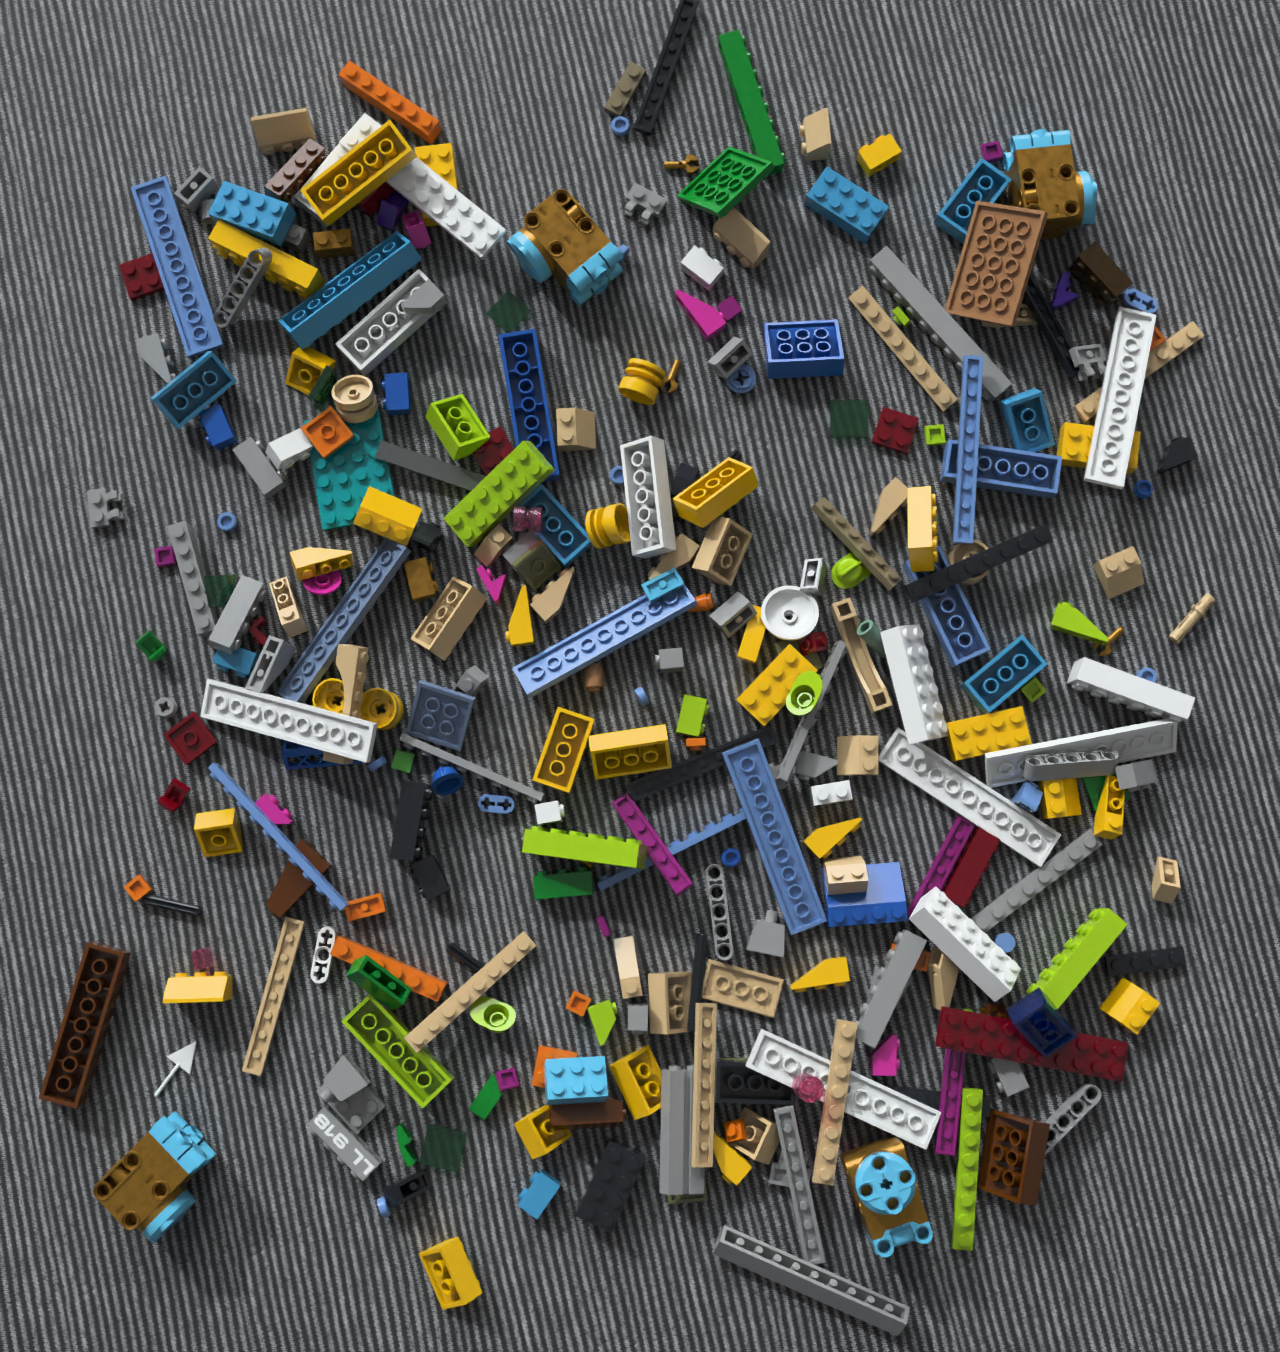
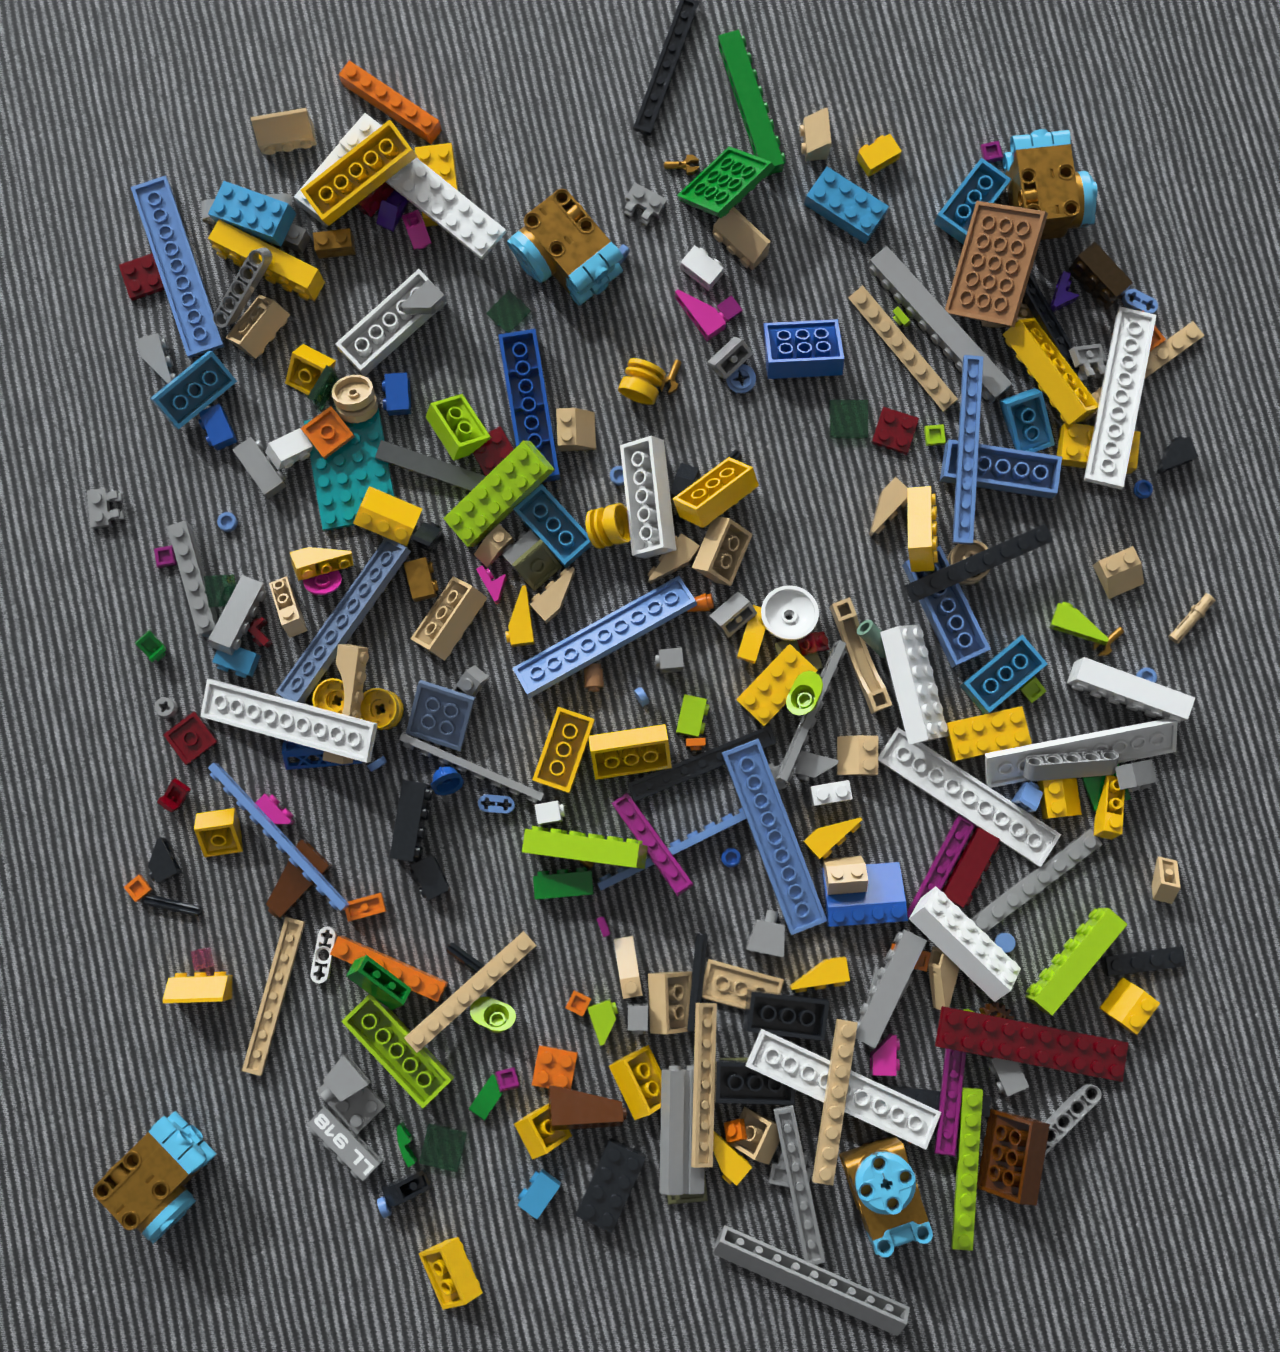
(84, 1025): reddish brown brick -> none
(163, 862): none -> black slope
(183, 1059): white piece -> none
(196, 189): light grey brick -> none
(258, 326): none -> tan slope
(271, 662): light grey slope -> none
(296, 172): brick -> none
(350, 290): dark azure brick -> none
(403, 761): bright green tile -> none
(521, 517): clear pink wheel -> none
(575, 1080): medium azure brick -> none
(620, 126): medium blue tile -> none
(625, 89): dark tan plate -> none
(662, 585): medium azure plate -> none
(724, 920): light grey beam -> none
(786, 1014): none -> black brick
(808, 1087): clear pink wheel -> none
(813, 576): flat silver slope -> none
(849, 572): lime piece -> none
(856, 543): dark tan plate -> none
(1041, 1022): clear blue slope -> none
(1050, 371): none -> yellow brick

